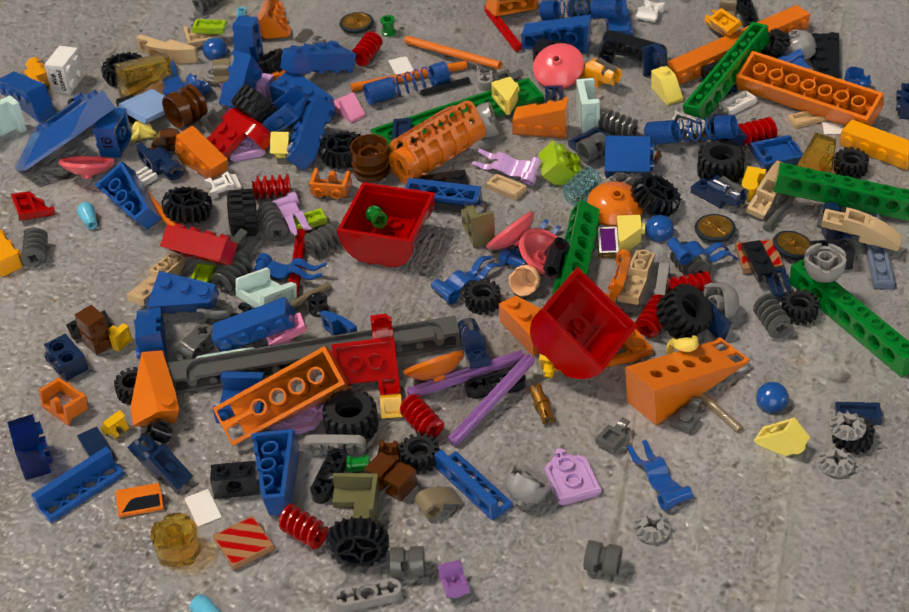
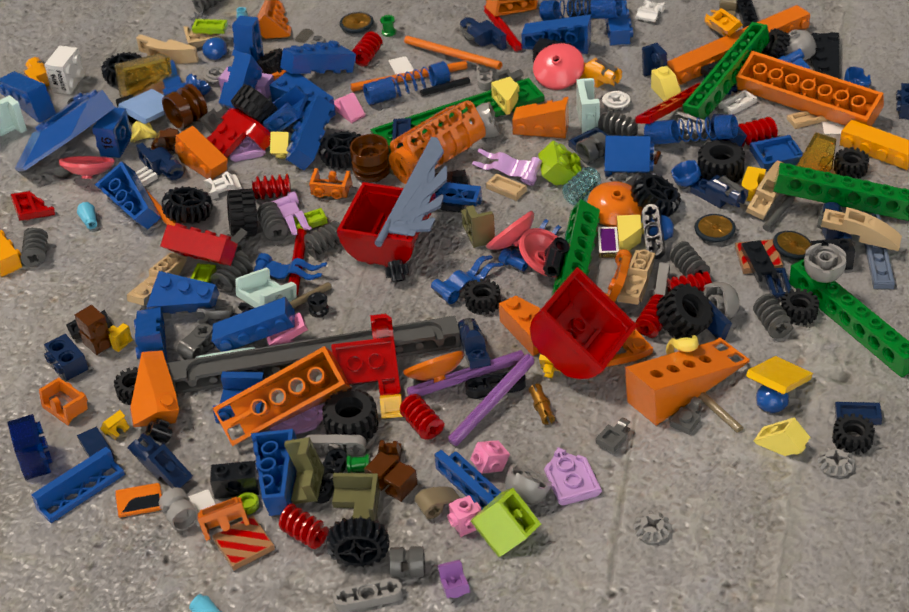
(176, 540): clear yellow brick -> none
(178, 509): none -> light grey wheel
(220, 69): dark tan panel -> none
(221, 514): none -> orange window
(250, 502): none -> lime tile
(308, 468): none -> olive panel
(336, 324): blue slope -> none
(376, 216): green bush -> none
(396, 271): none -> black gear
(415, 198): none -> sand blue animal
(415, 444): black tyre -> none
(461, 513): none -> bright pink brick
(483, 33): none -> dark blue plate
(489, 456): none -> bright pink brick
(505, 522): none -> lime slope
(524, 280): light nougat hair -> none
(553, 88): dark blue tile -> none
(602, 558): dark grey wheel -> none
(616, 100): none -> white gear
(622, 45): black beam -> none
(648, 224): none -> beam
(657, 472): blue flag -> none
(665, 107): none -> red tile
(685, 252): blue flag -> none
(686, 173): none -> blue hair
(779, 375): none -> yellow tile
(844, 431): light grey gear -> none

